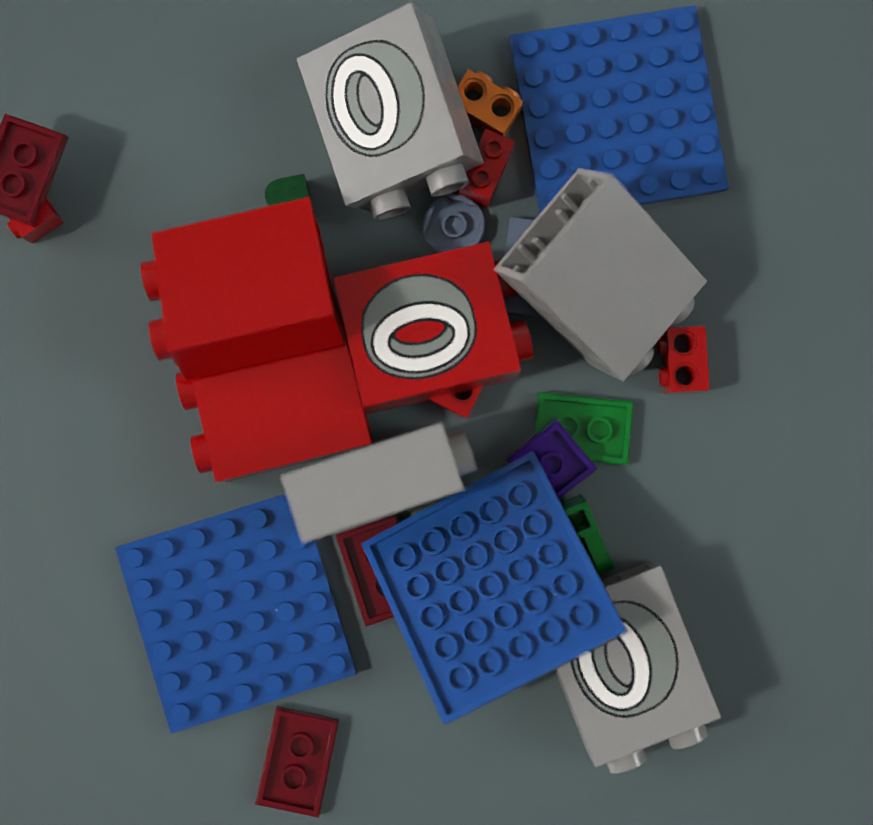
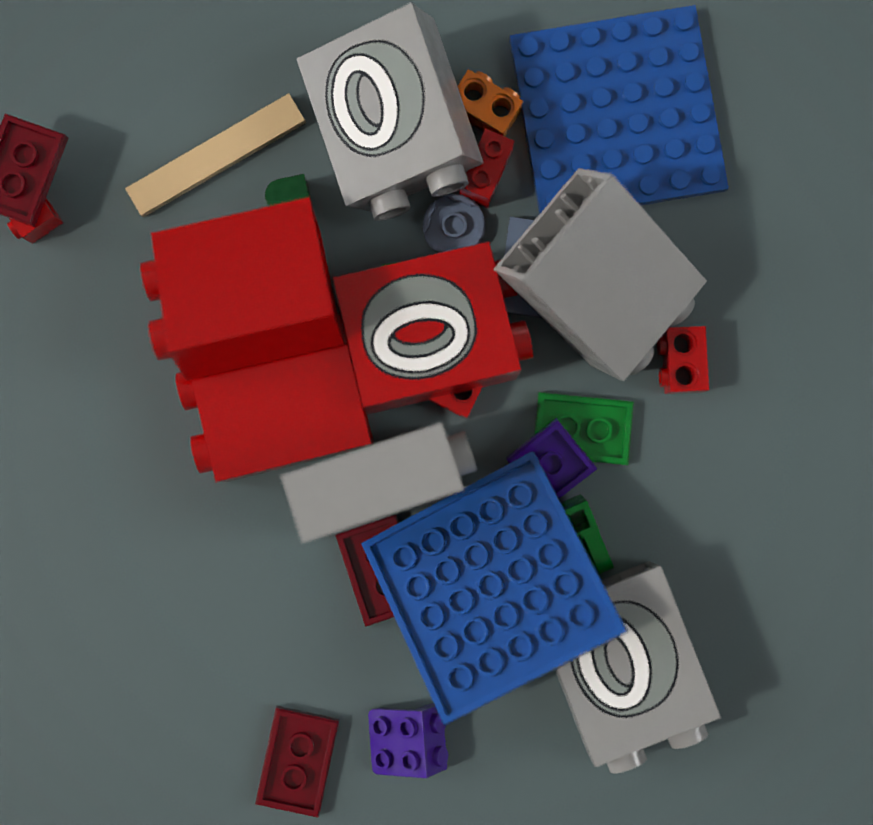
(215, 155): none -> tan tile
(234, 613): blue plate -> none
(407, 742): none -> dark purple bracket

